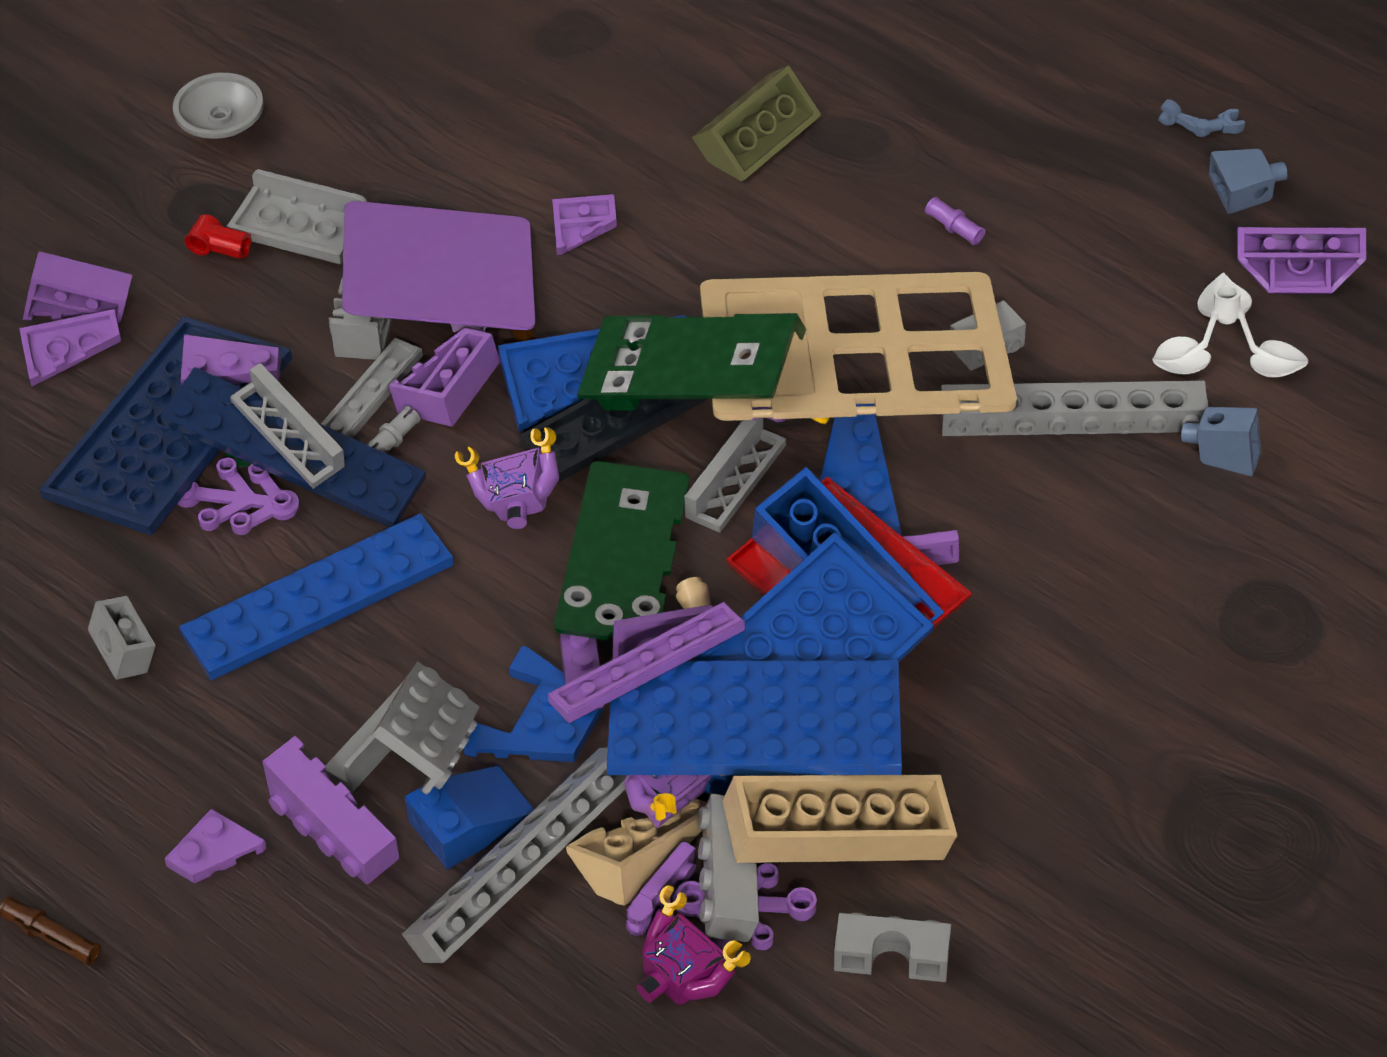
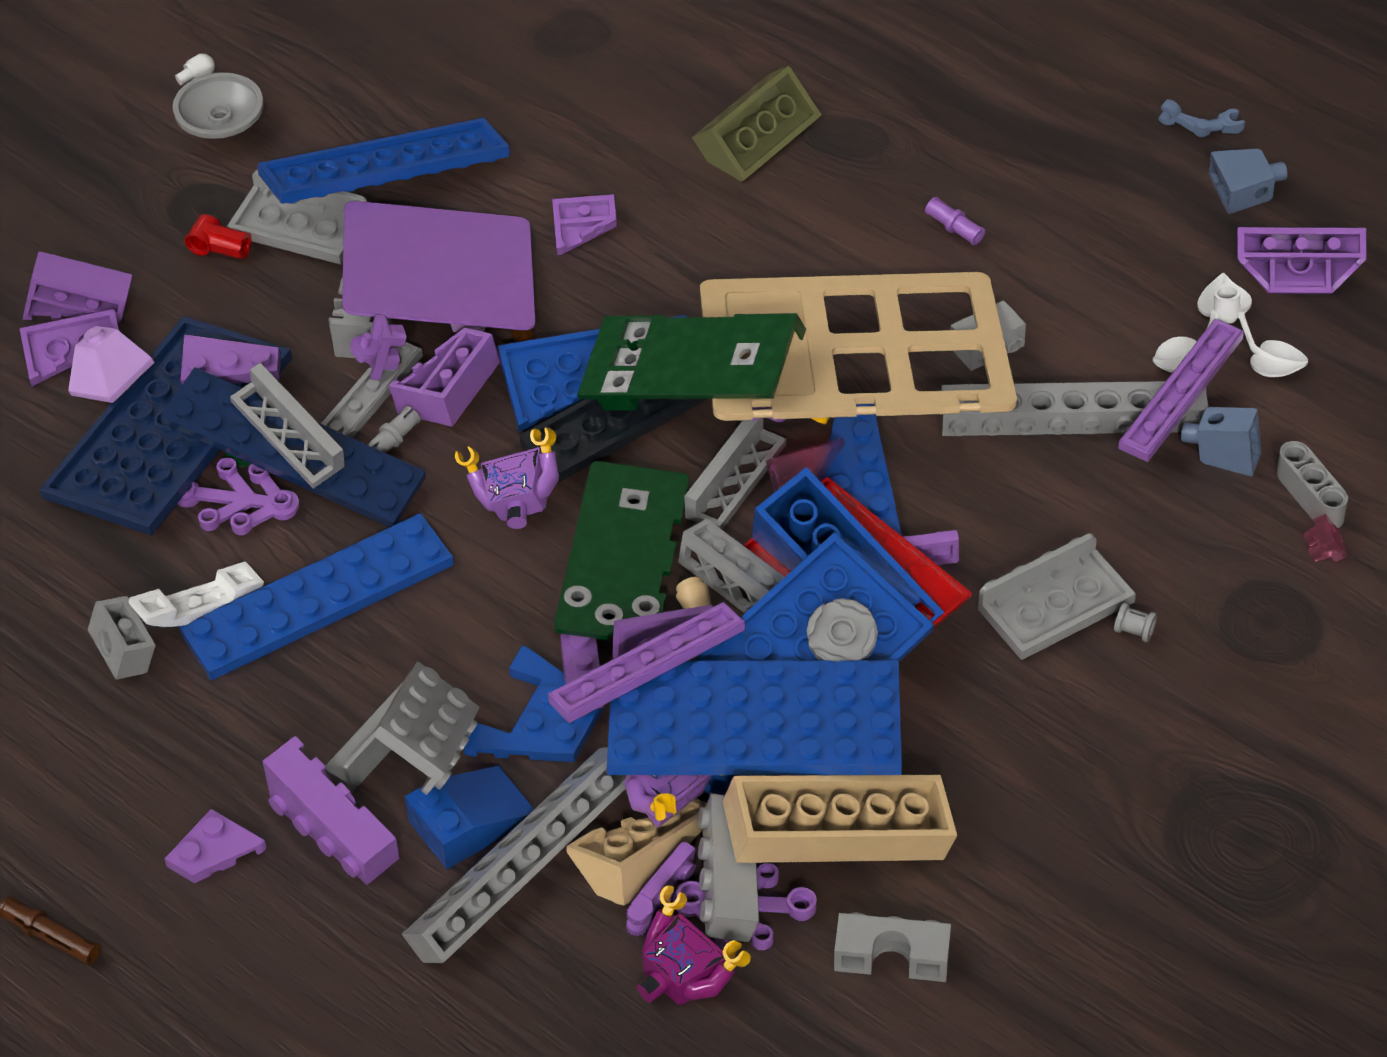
(106, 365): none -> lavender slope
(193, 603): none -> white slope
(196, 67): none -> white cylinder
(375, 346): none -> medium lavender hips
(382, 160): none -> blue plate
(732, 559): none -> light grey fence
(815, 458): none -> clear pink slope
(842, 631): none -> light grey tile
(1053, 596): none -> light grey bracket
(1135, 622): none -> light grey bush
(1180, 390): none -> medium lavender tile
(1311, 483): none -> light grey beam
(1328, 539): none -> clear pink tile

